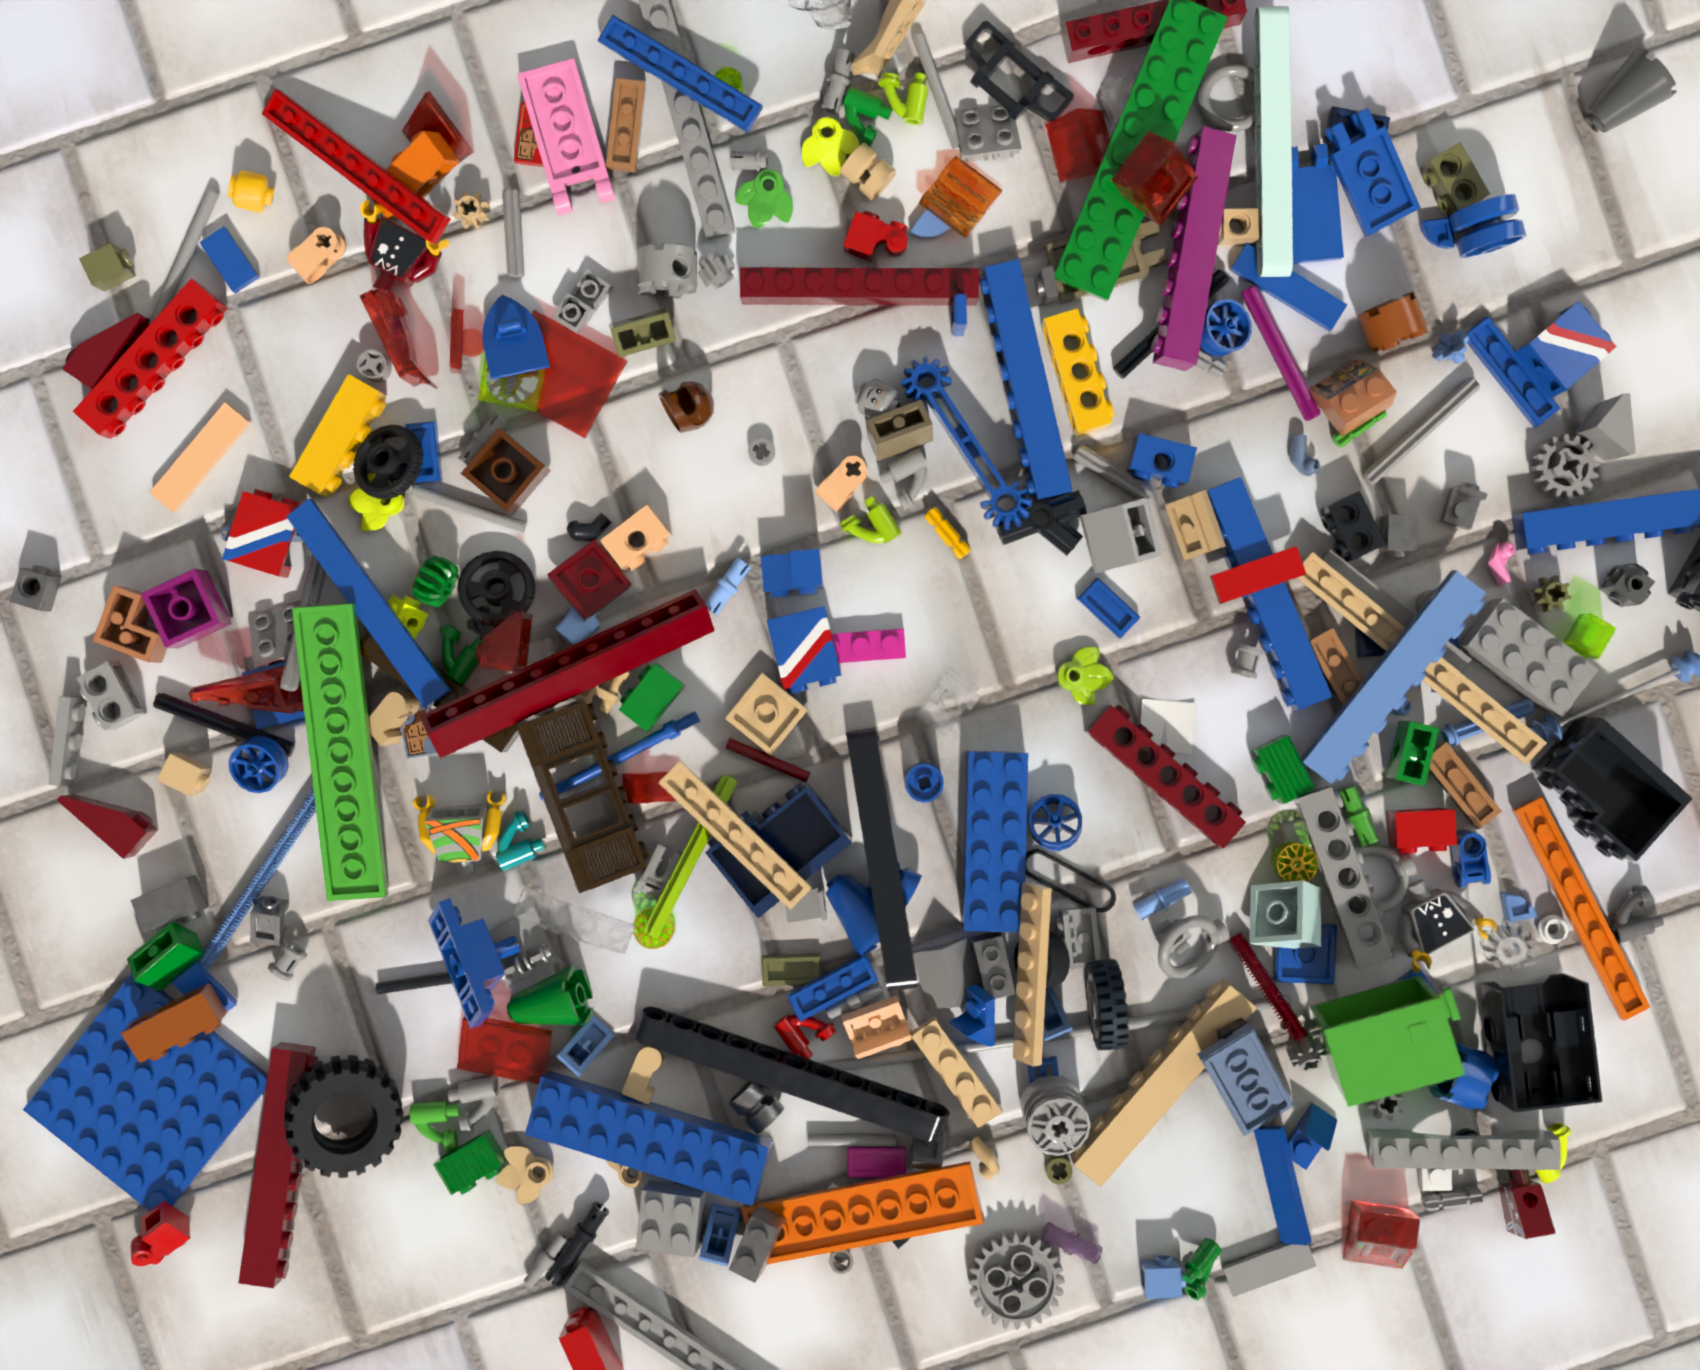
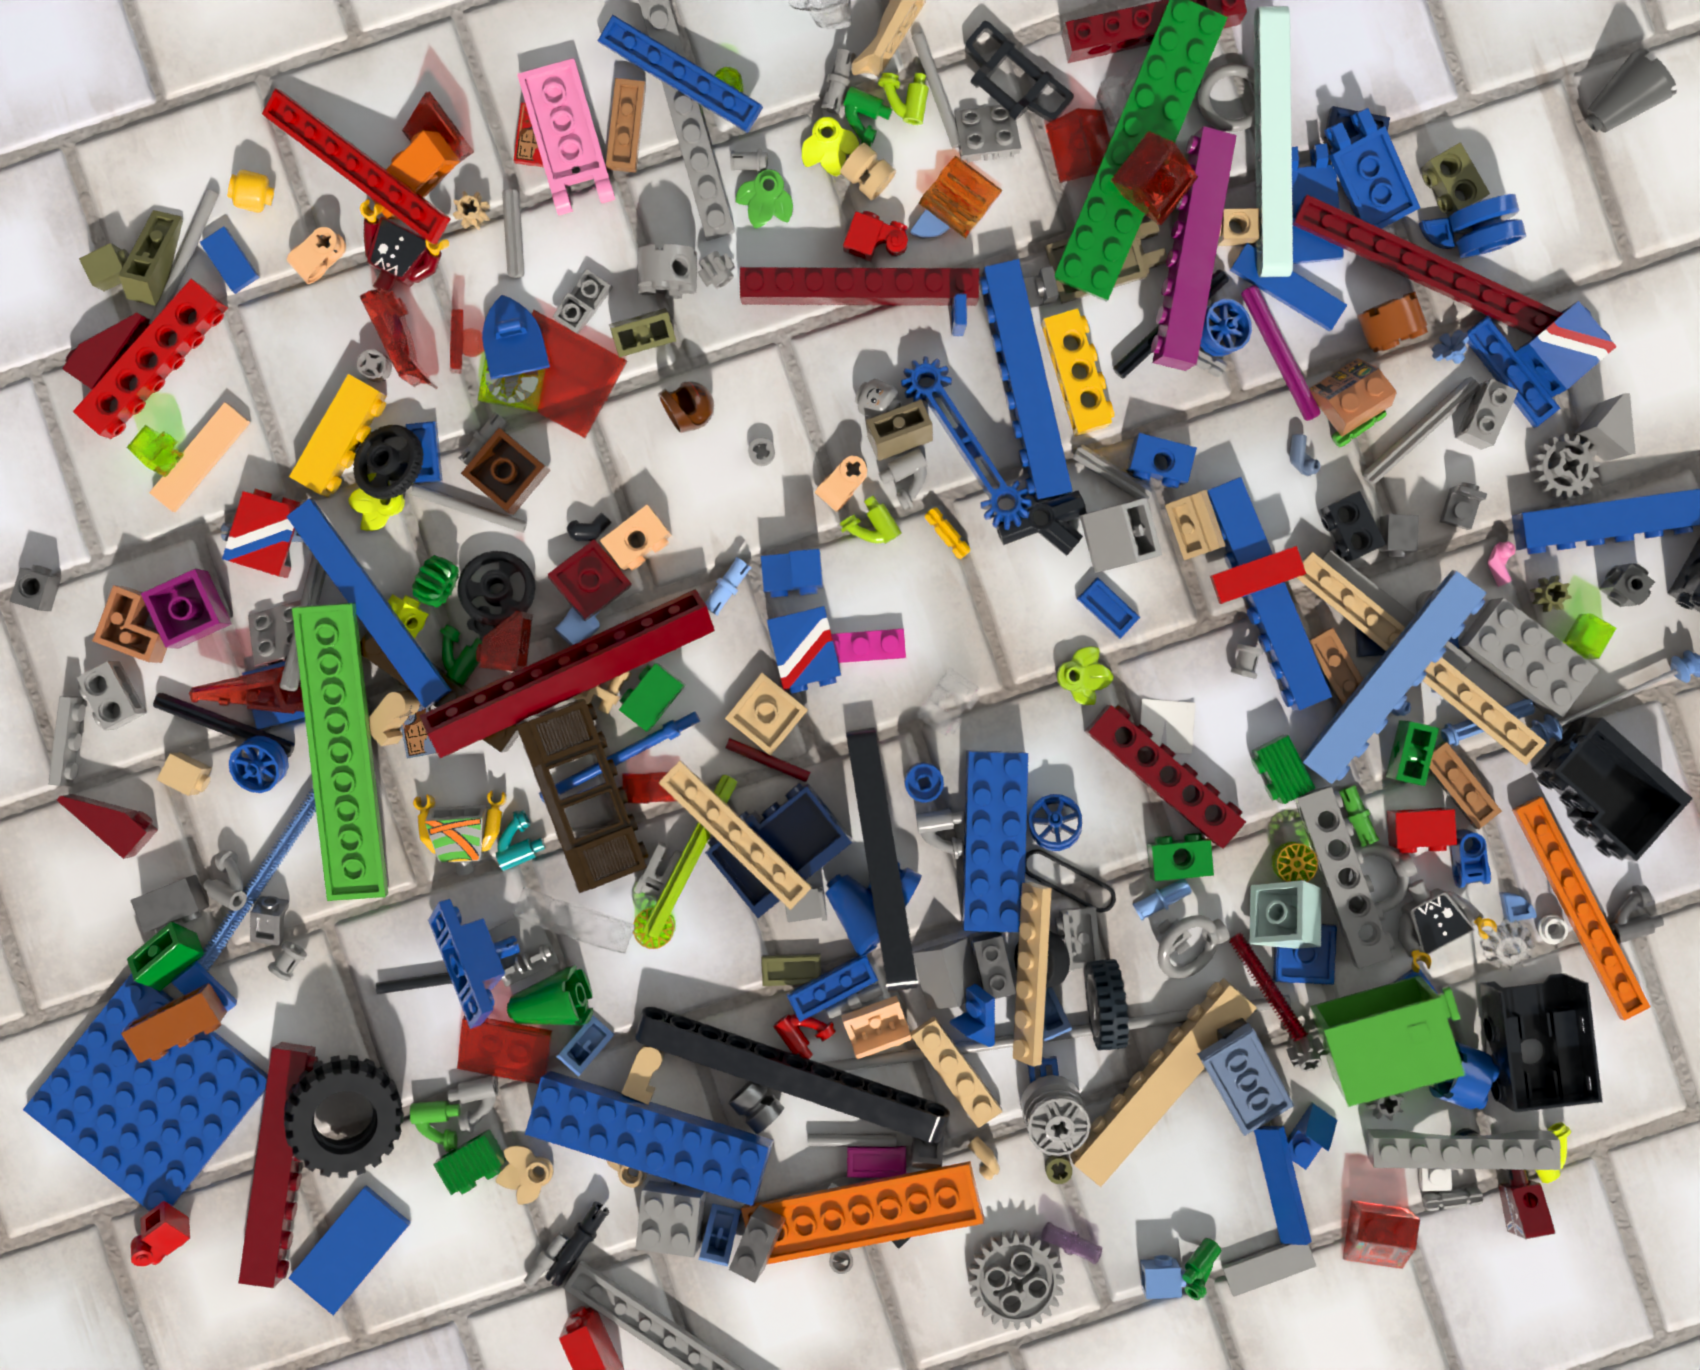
(151, 258): none -> olive slope
(156, 450): none -> clear neon green brick
(227, 894): none -> light grey plant
(349, 1250): none -> blue tile
(941, 820): none -> light grey plant
(1197, 863): none -> green brick
(1423, 267): none -> dark red plate
(1486, 414): none -> light grey brick

